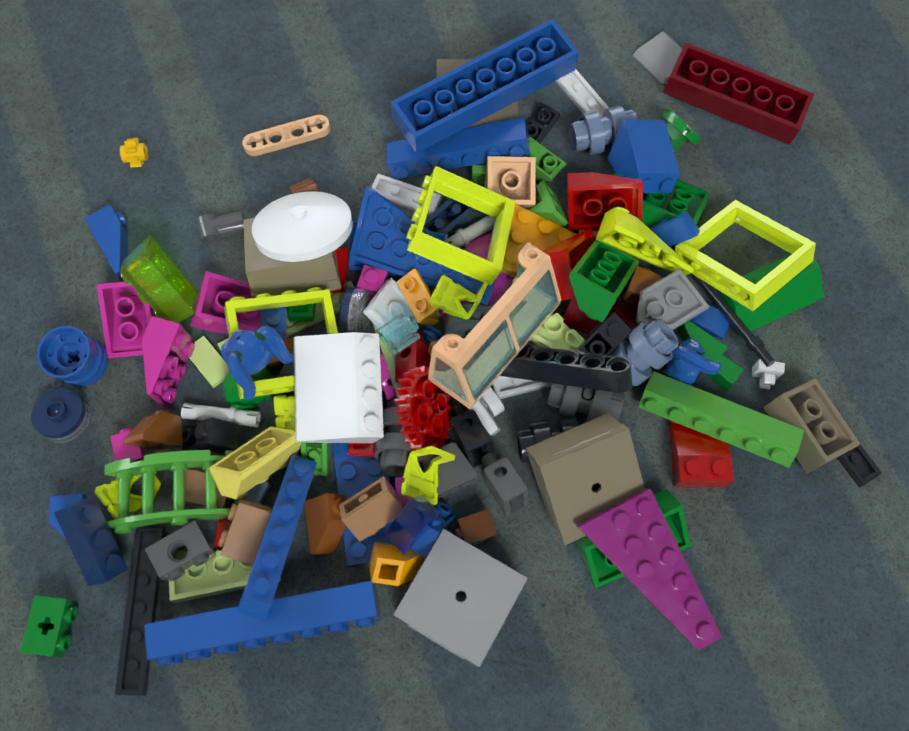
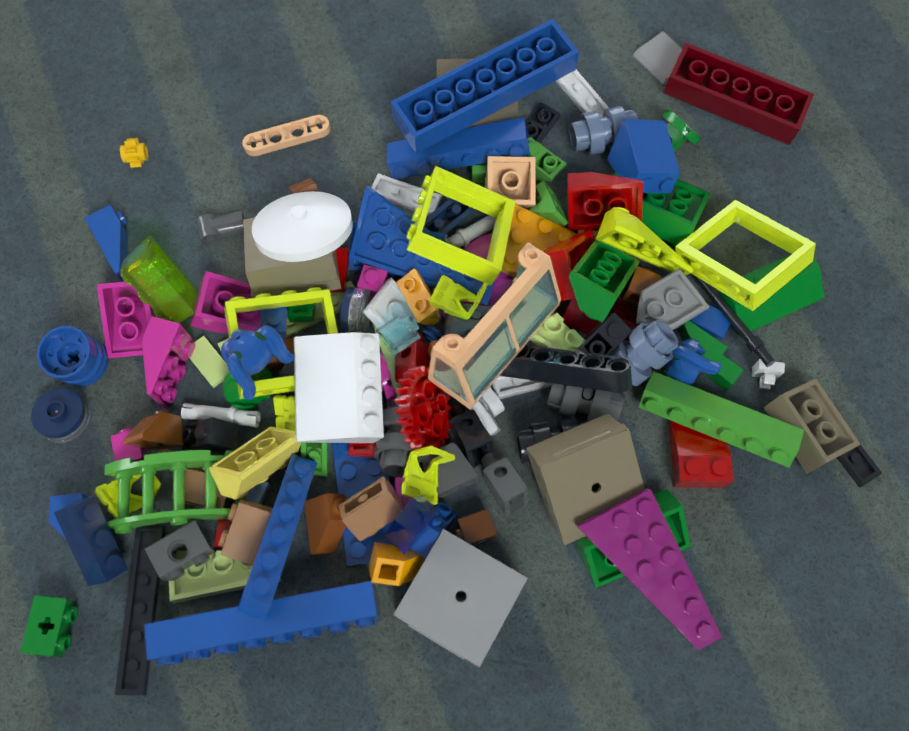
(676, 229): blue slope -> none

